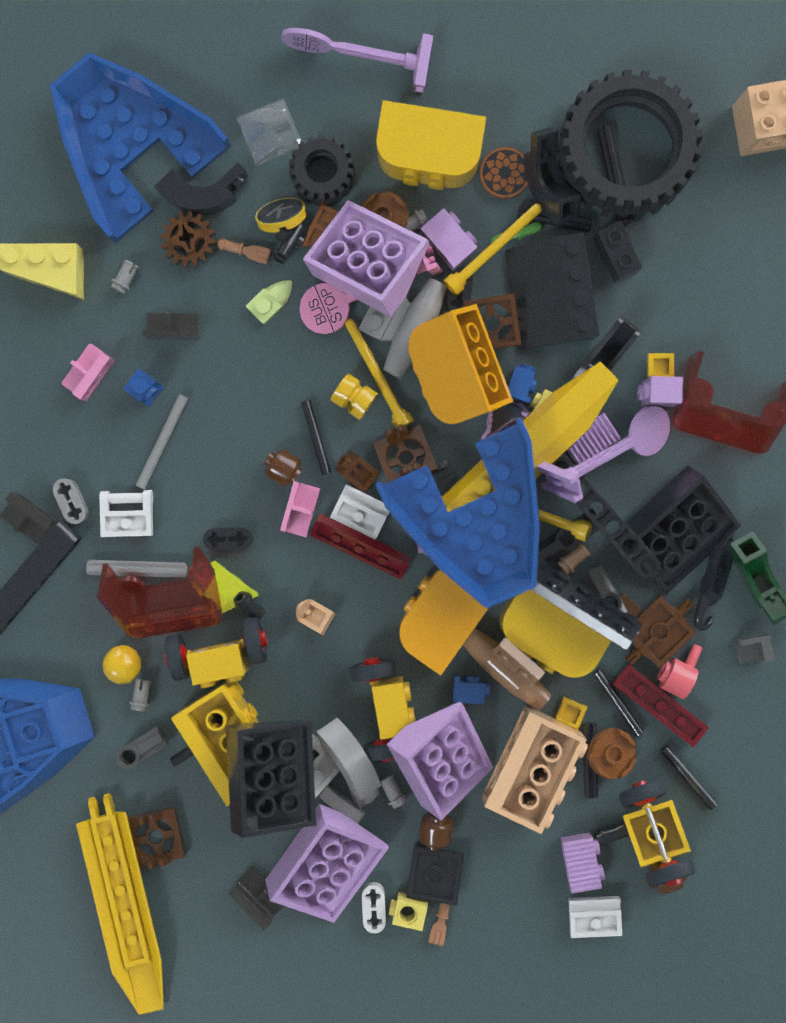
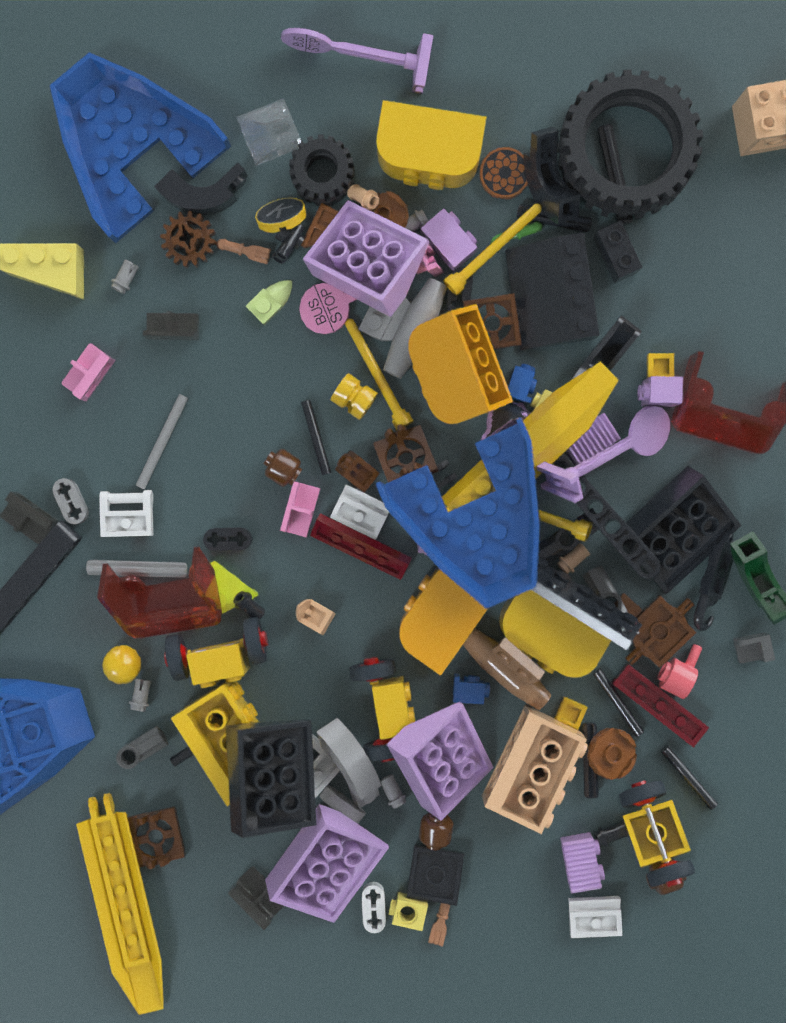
(143, 387): blue brick -> none
(367, 198): none -> light nougat pin

